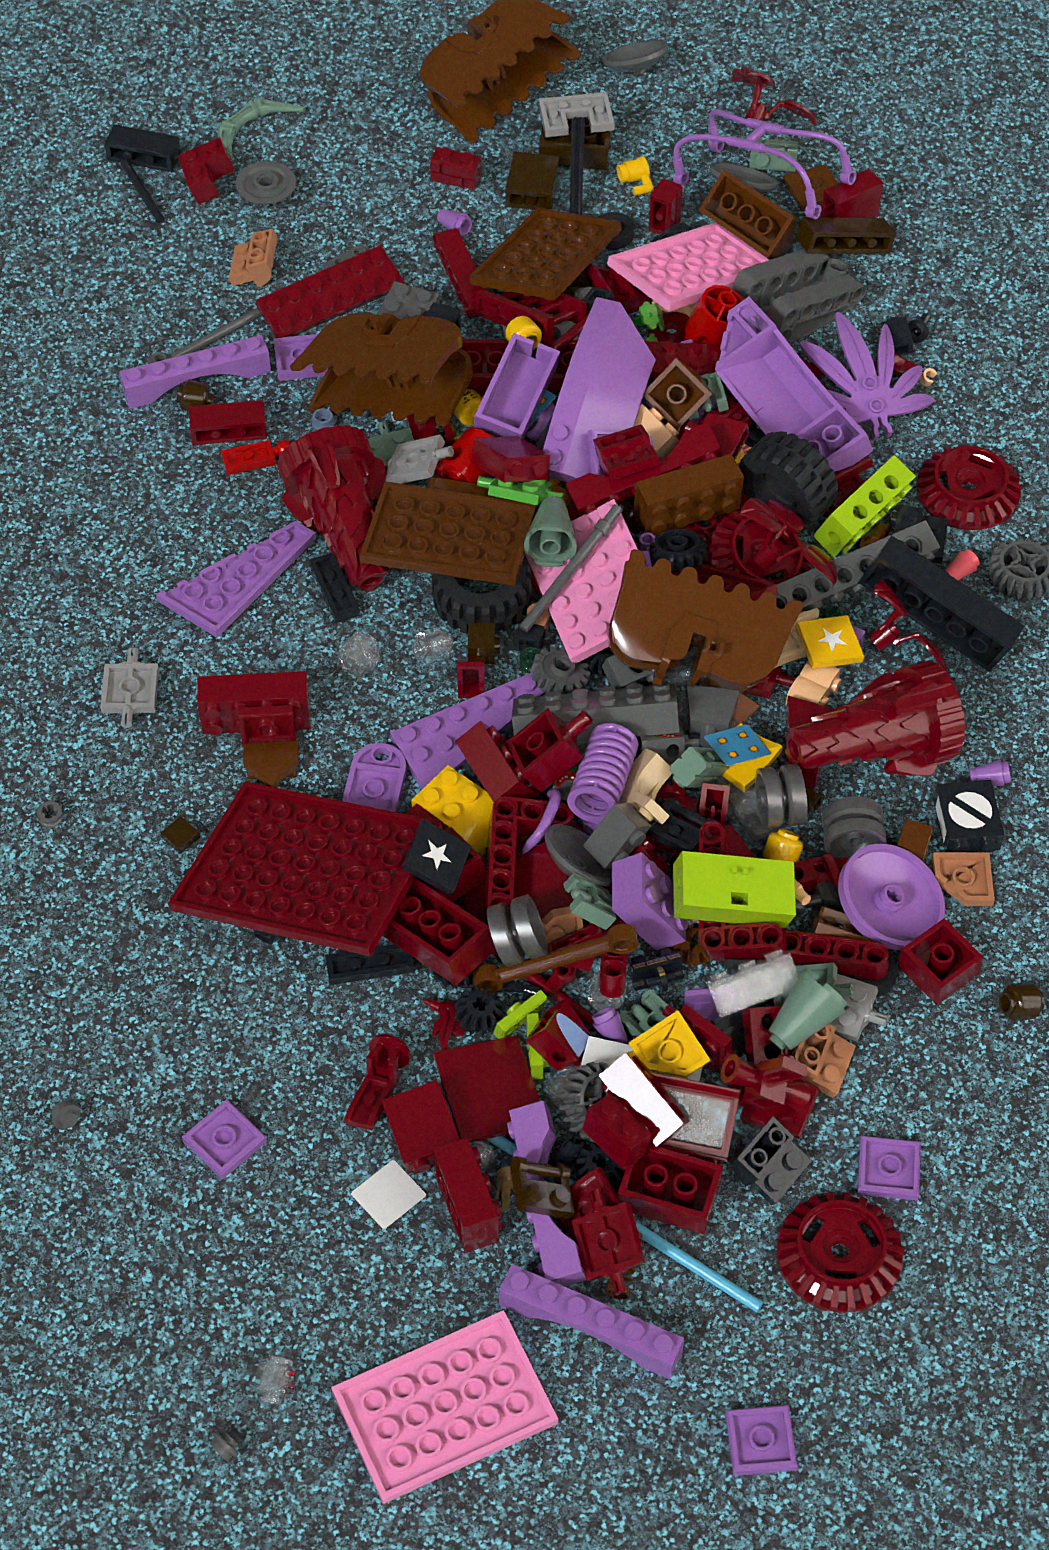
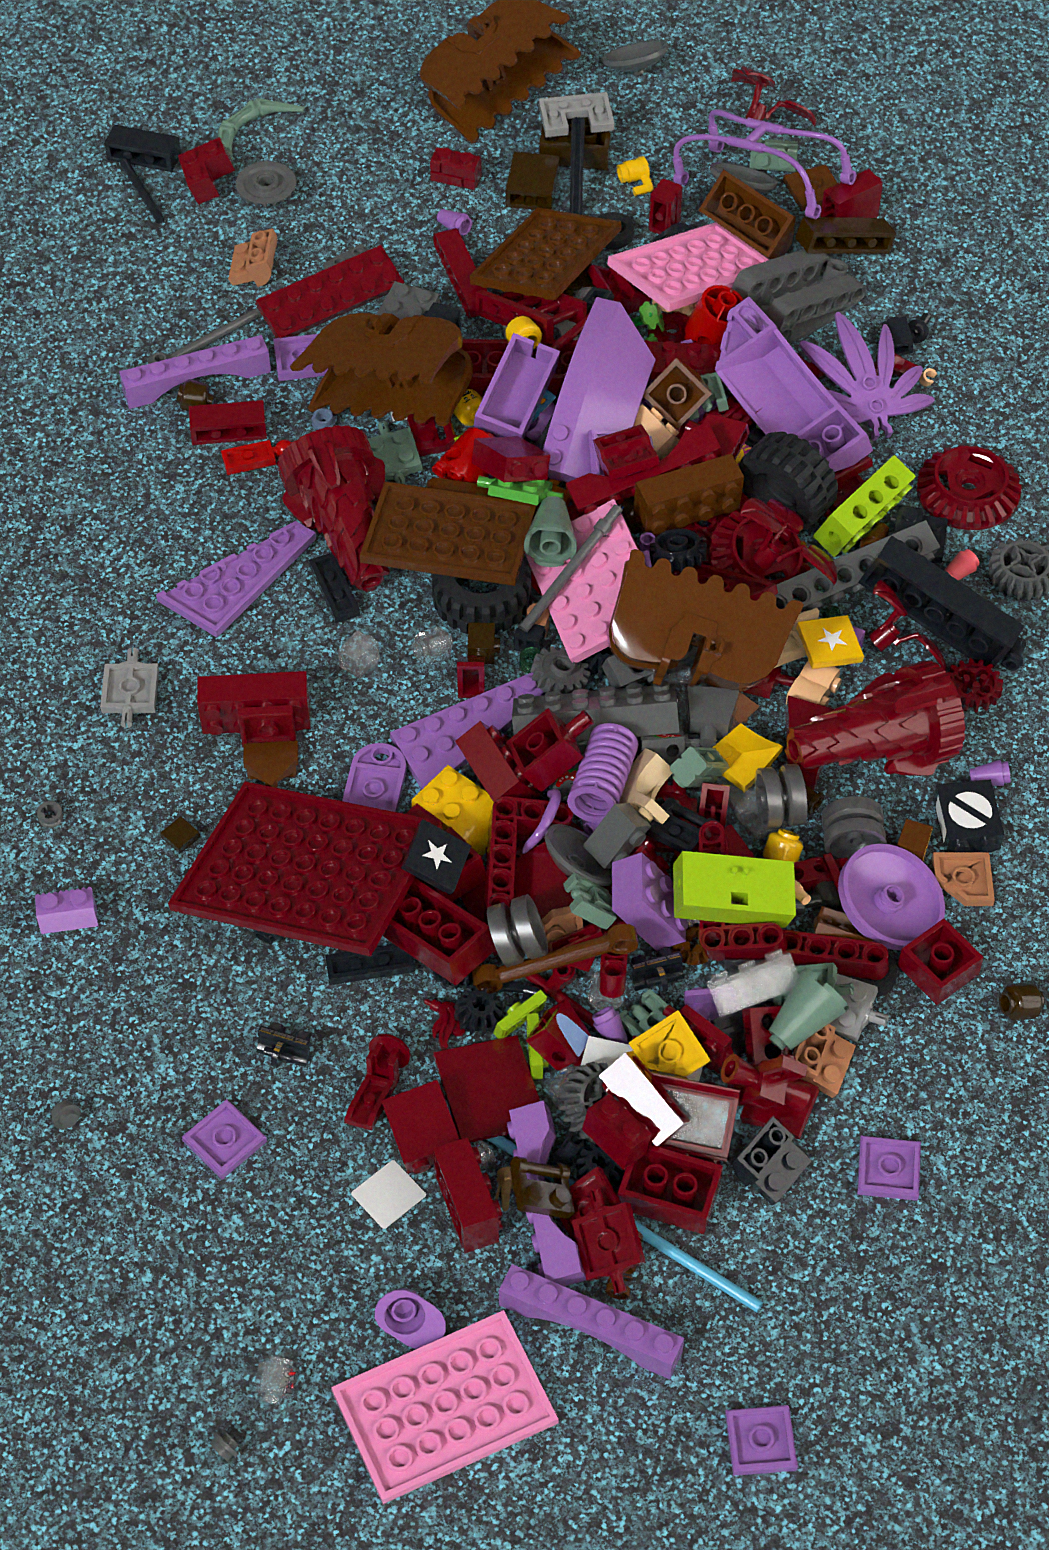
(66, 910): none -> medium lavender brick
(283, 1046): none -> black hips
(409, 1318): none -> medium lavender piece
(416, 459): light grey plate -> none
(737, 745): dark azure sticker -> none
(806, 1263): dark red gear -> none
(988, 683): none -> dark red gear
(1013, 658): none -> black pin

